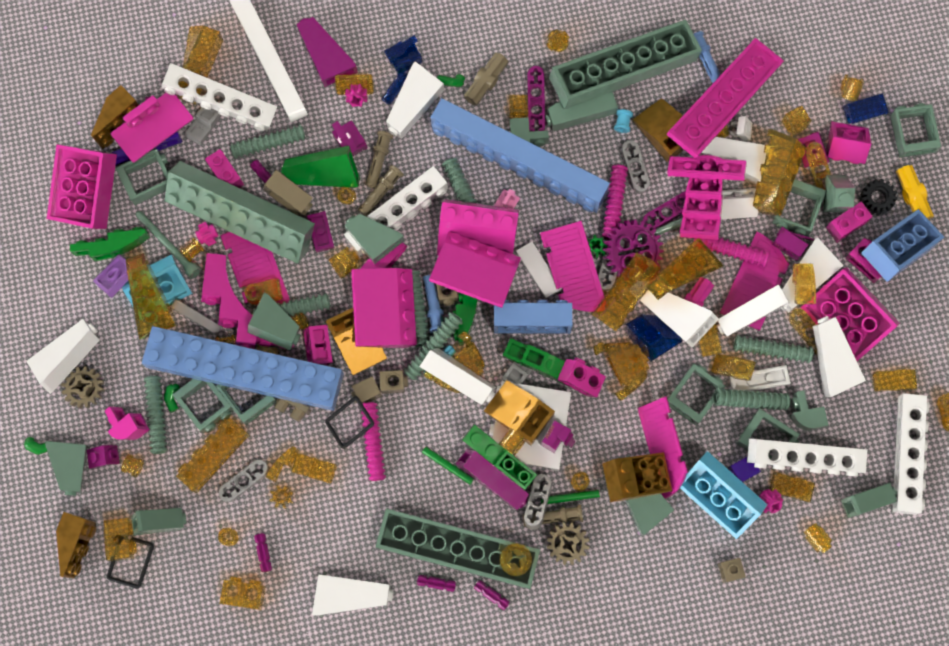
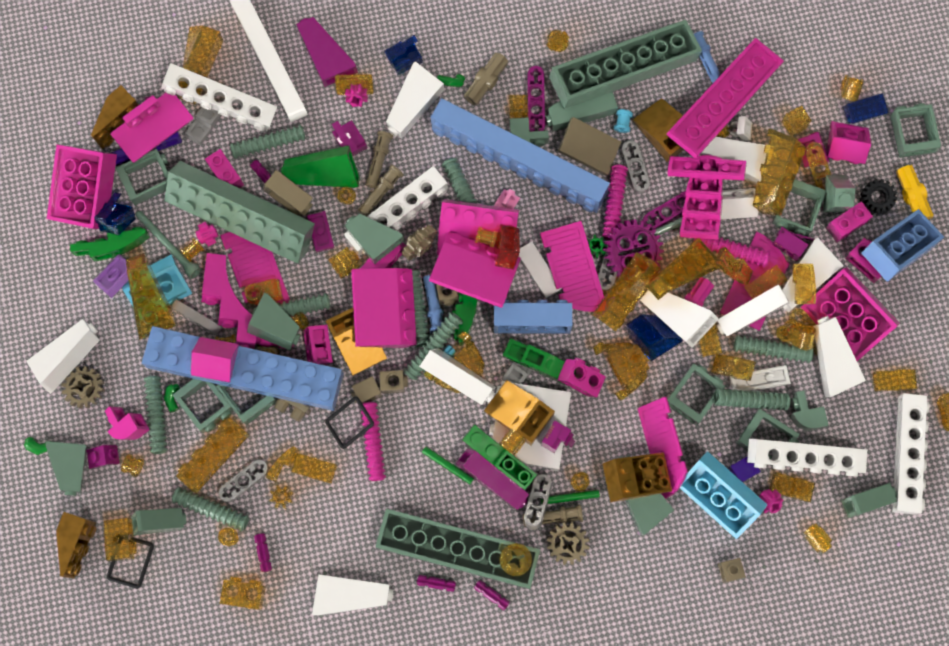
(114, 216): none -> clear blue piece
(210, 509): none -> sand green piece
(213, 359): none -> dark pink slope
(394, 88): clear blue axle -> none
(419, 242): none -> dark tan gear
(486, 236): none -> clear yellow bush
(507, 246): none -> clear red brick
(589, 146): none -> dark tan tile
(736, 269): none -> clear yellow slope
(766, 281): none -> clear yellow slope
(799, 334): none -> clear yellow piece

